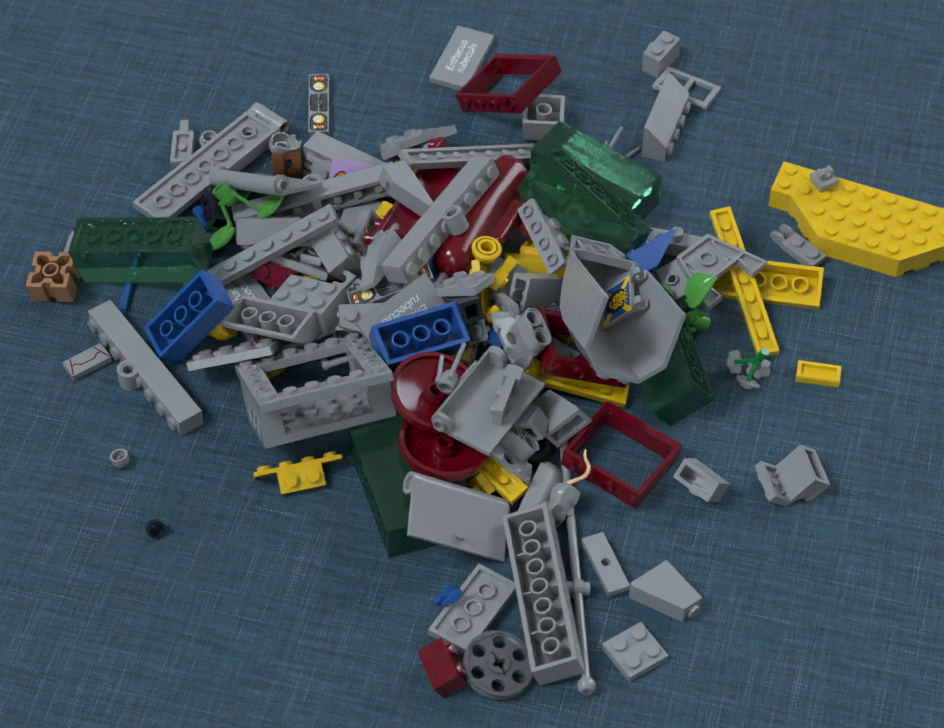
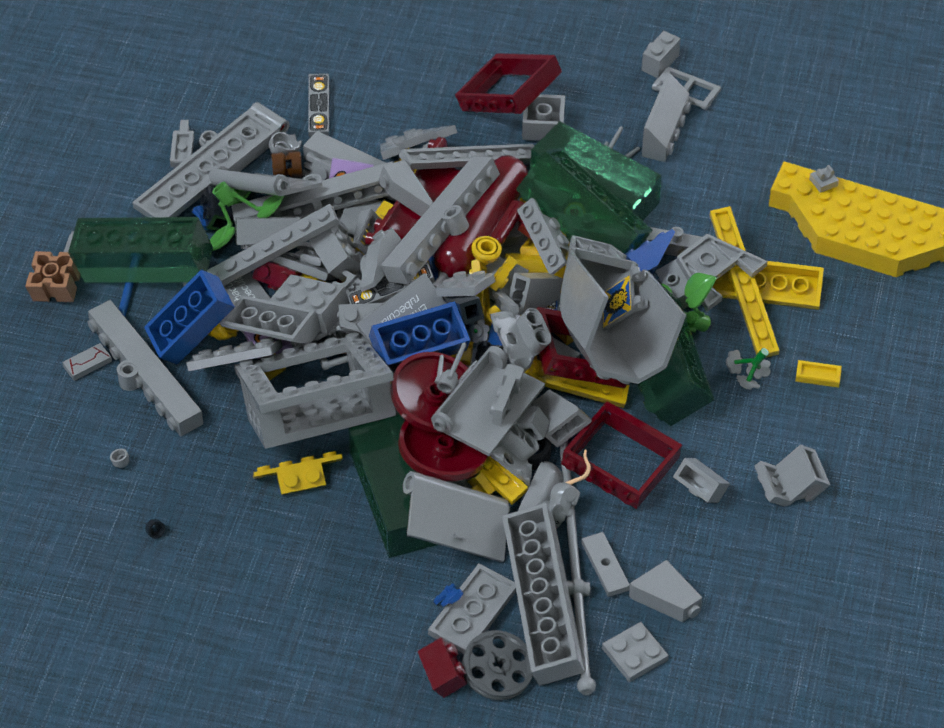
(461, 58): light grey tile -> none
(797, 246): light grey hinge -> none

